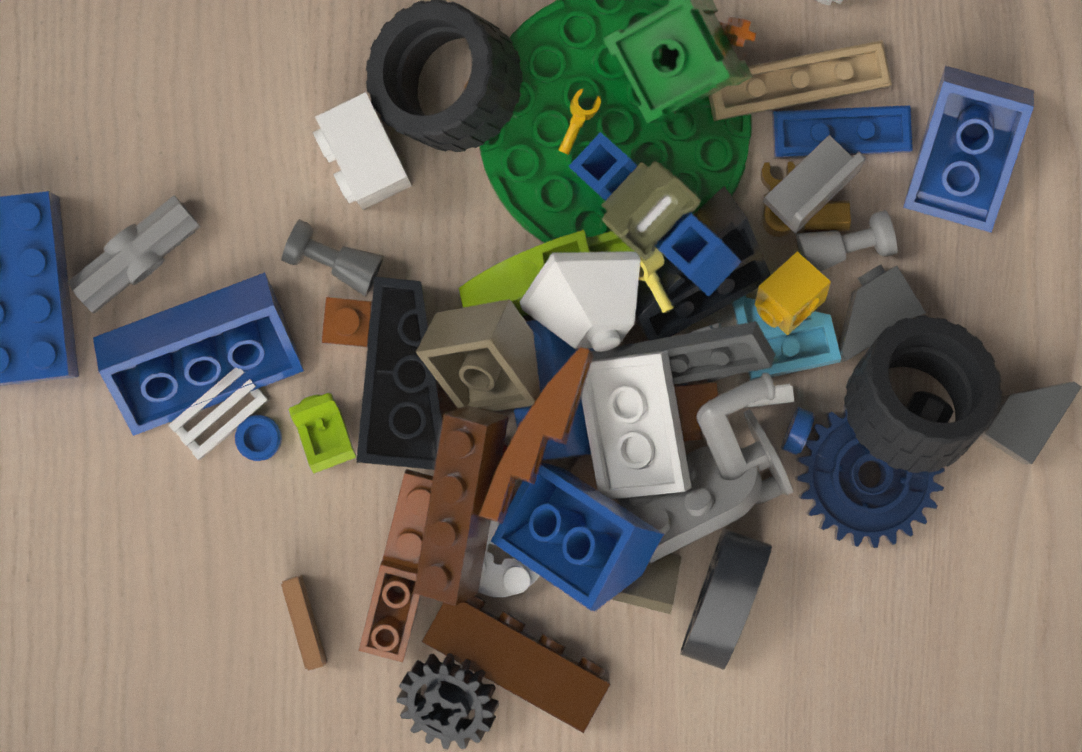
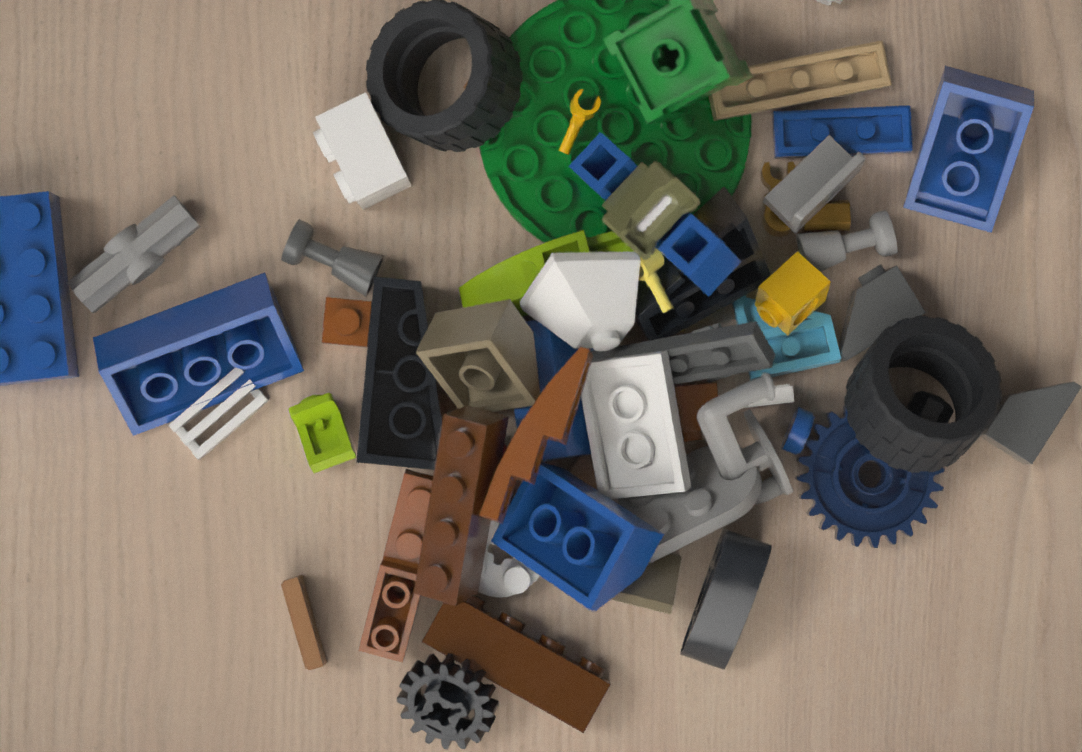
(258, 438): blue tile -> none
(738, 31): orange axle -> none

